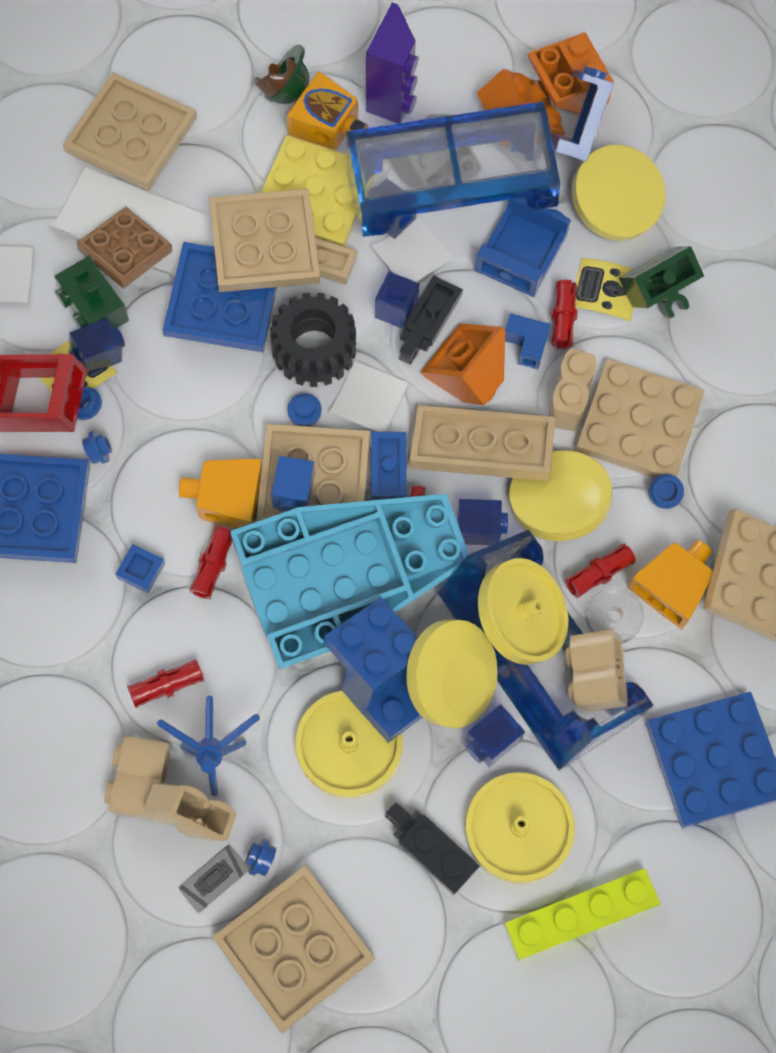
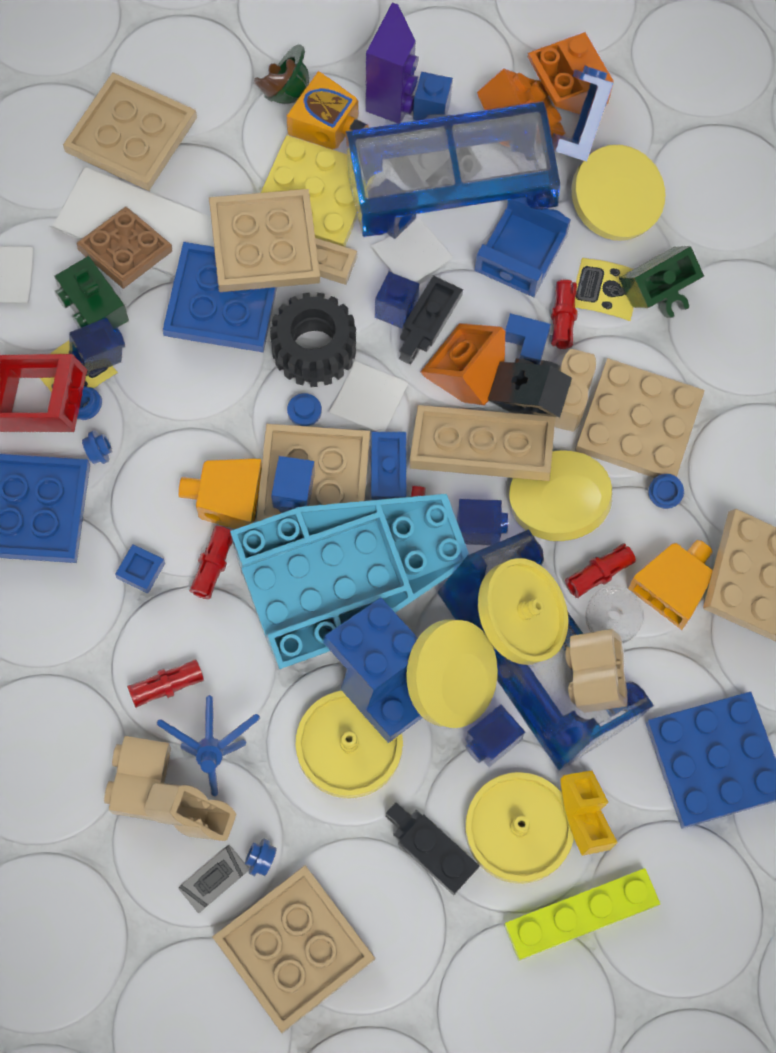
(432, 95): none -> blue brick
(530, 387): none -> black brick
(583, 806): none -> yellow slope

